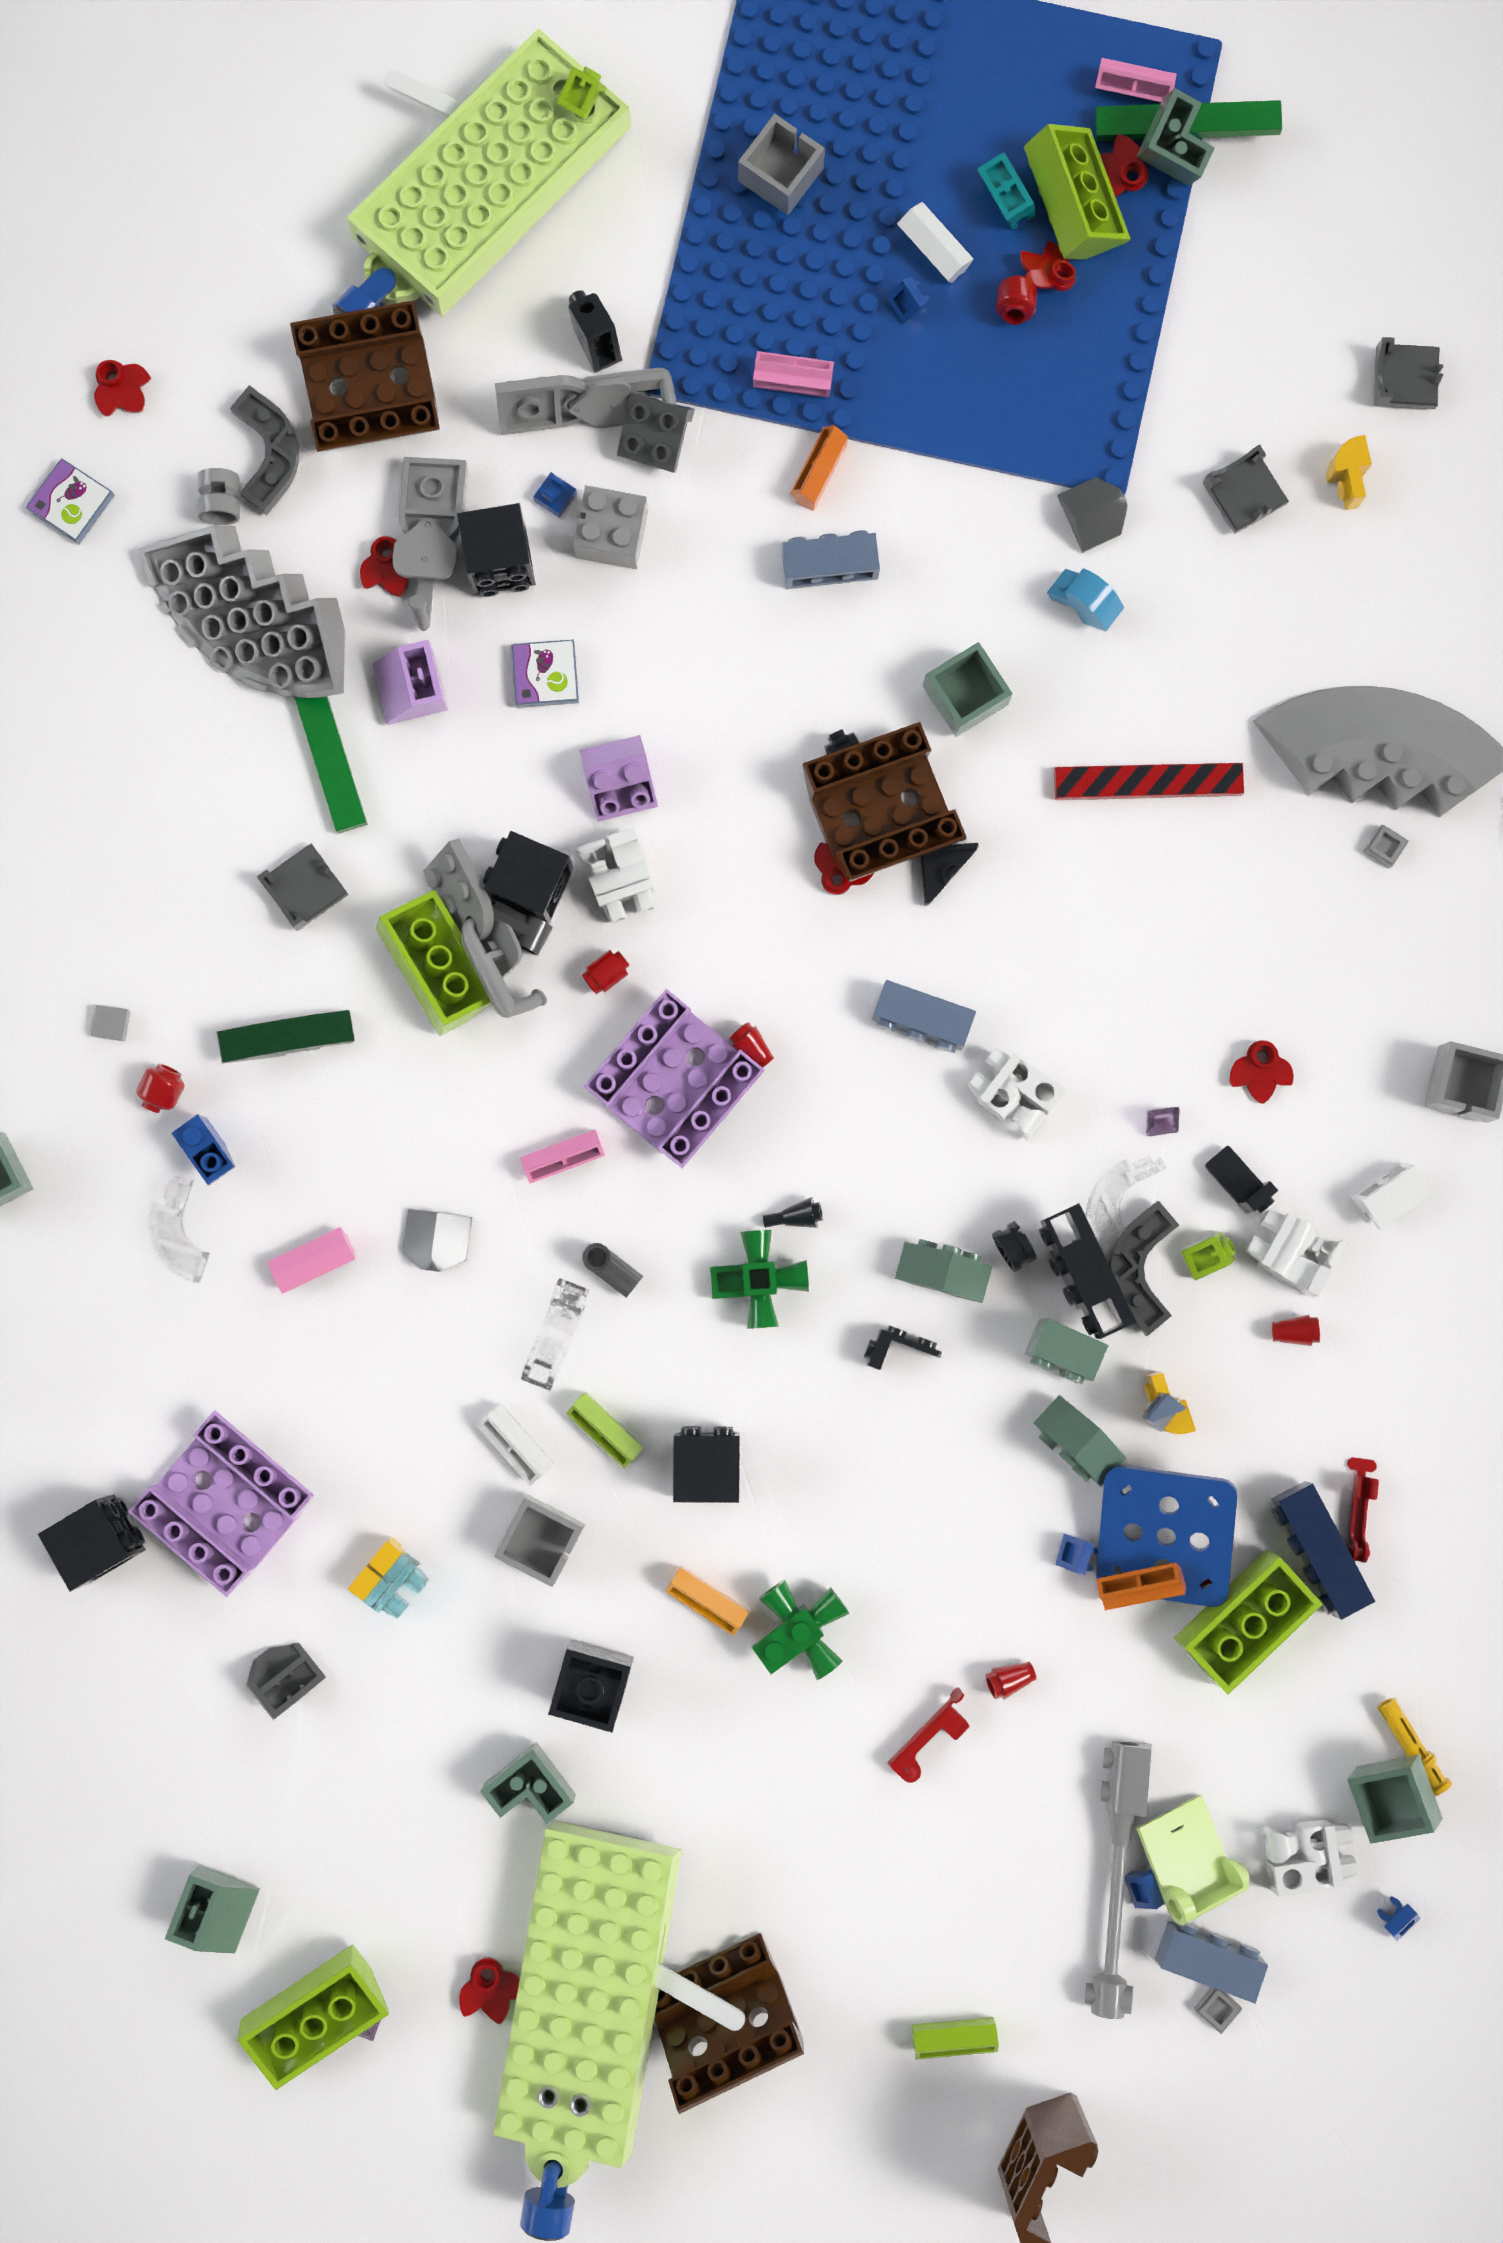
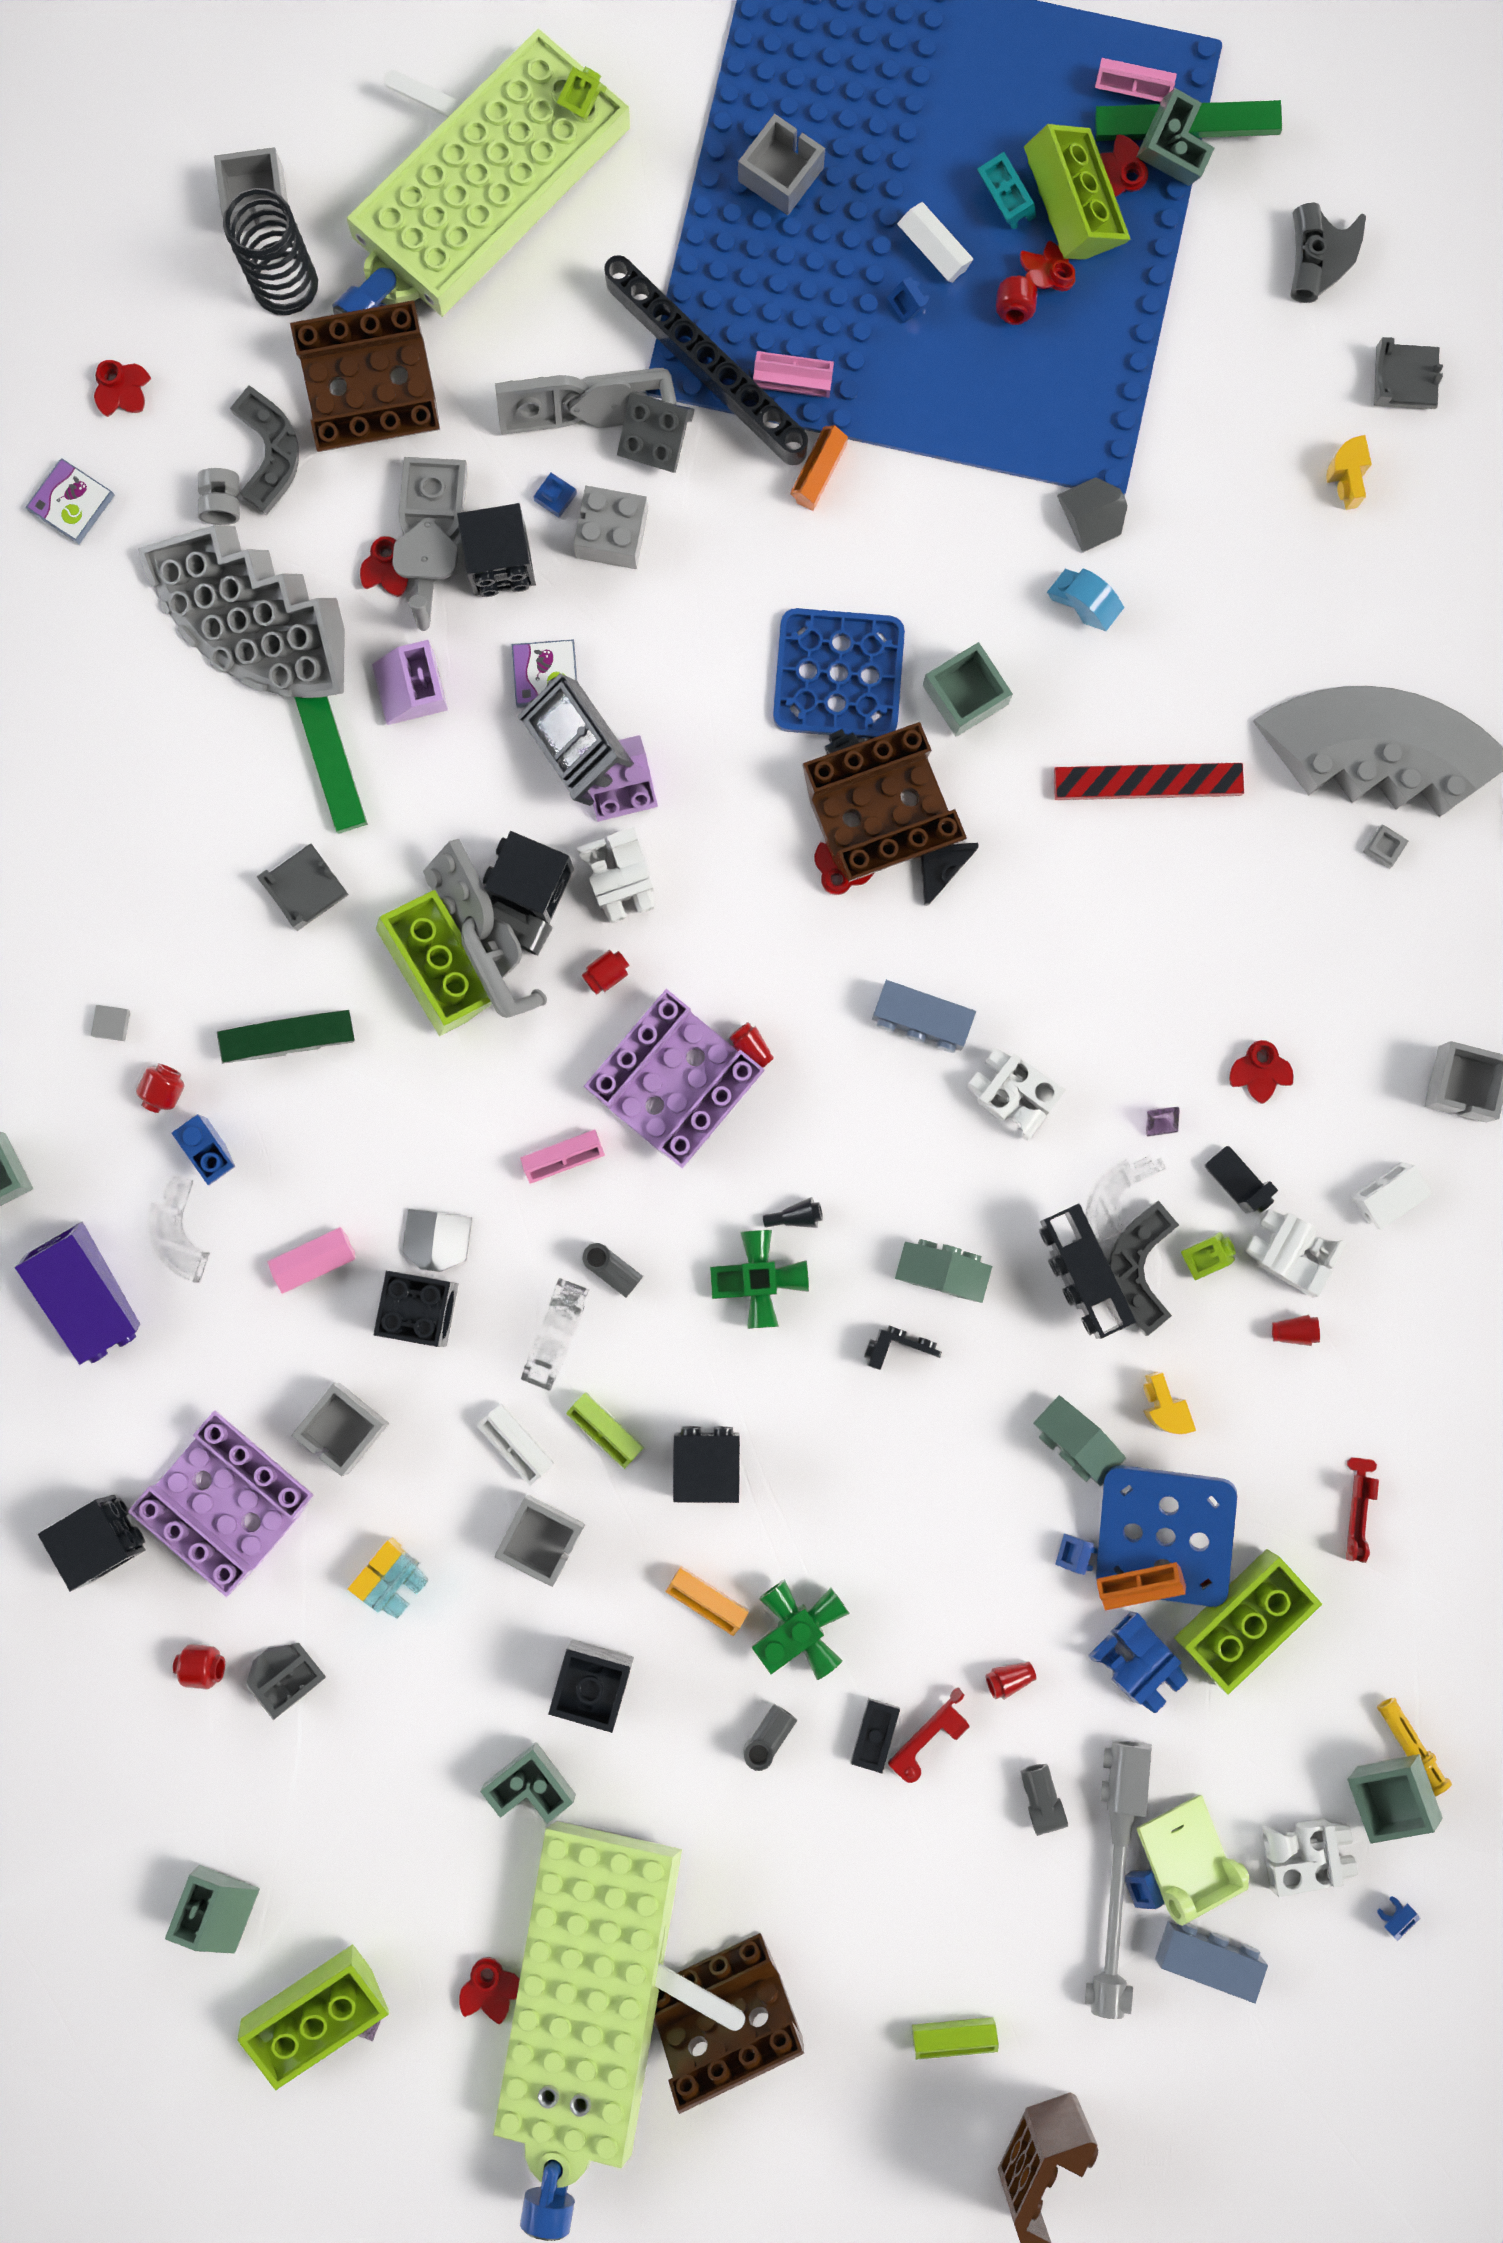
(79, 1294): none -> dark purple slope
(199, 1666): none -> red head
(246, 171): none -> light grey piece
(271, 252): none -> black piece
(342, 1426): none -> light grey piece
(416, 1309): none -> black brick
(573, 737): none -> door
(590, 321): black torso -> none
(702, 346): none -> black beam
(770, 1735): none -> dark grey piece
(816, 648): none -> blue piece
(830, 559): sand blue brick -> none
(875, 1735): none -> black plate
(1014, 1246): black wheel -> none
(1045, 1807): none -> dark grey piece
(1065, 1349): sand green piece -> none
(1147, 1669): none -> blue hips
(1162, 1411): sand blue slope -> none
(1218, 2009): light grey tile -> none
(1245, 490): dark grey piece -> none
(1322, 251): none -> dark grey pin
(1322, 1550): dark blue brick -> none

